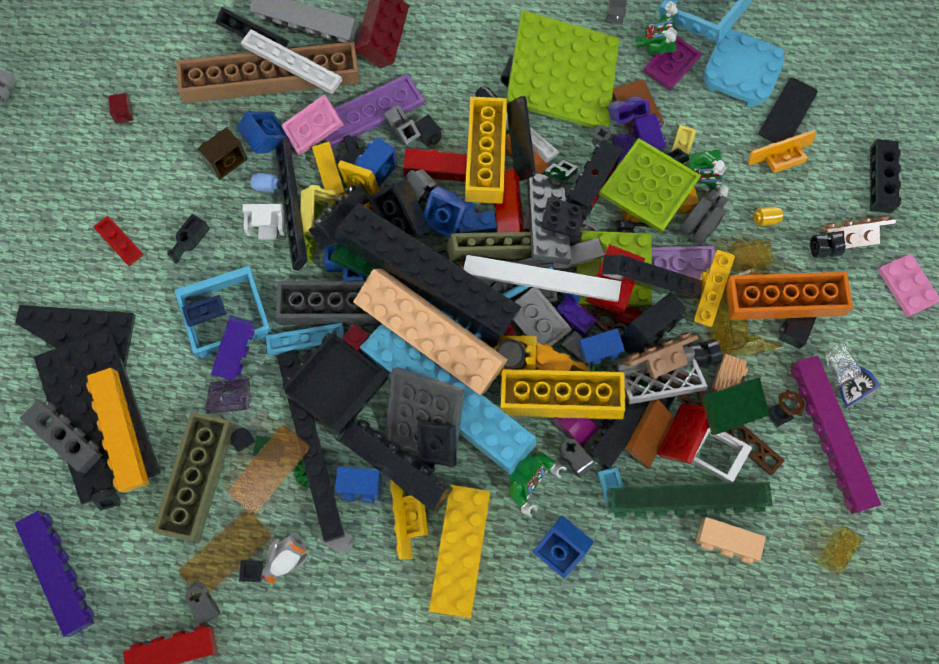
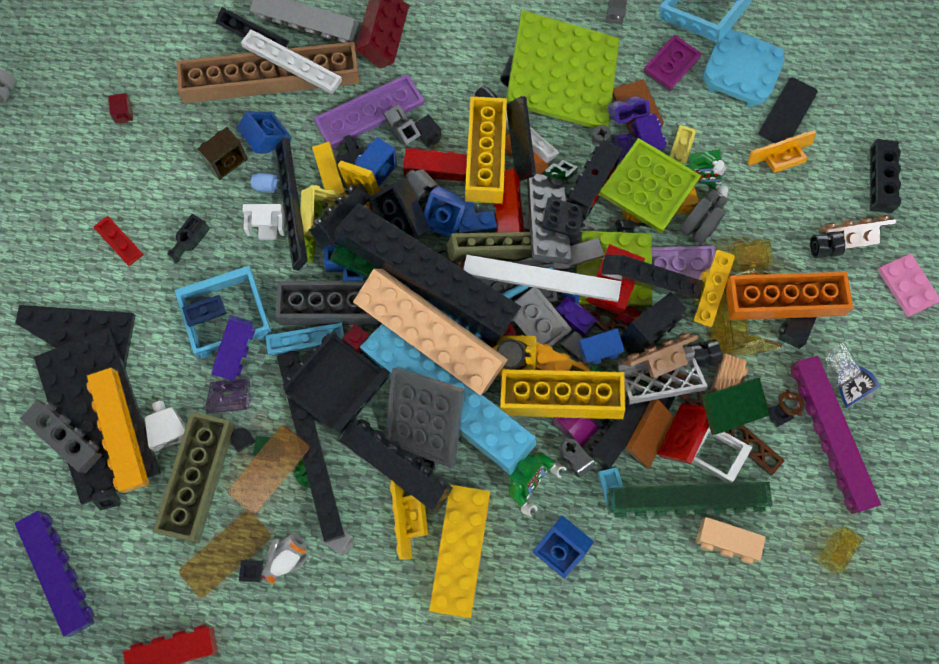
(163, 427): none -> white torso
(202, 606): dark grey piece -> none
(312, 124): bright pink plate -> none
(358, 484): blue brick -> none
(437, 443): black tile -> none
(661, 35): torso -> none
(679, 155): black tile -> none
(768, 216): yellow brick -> none

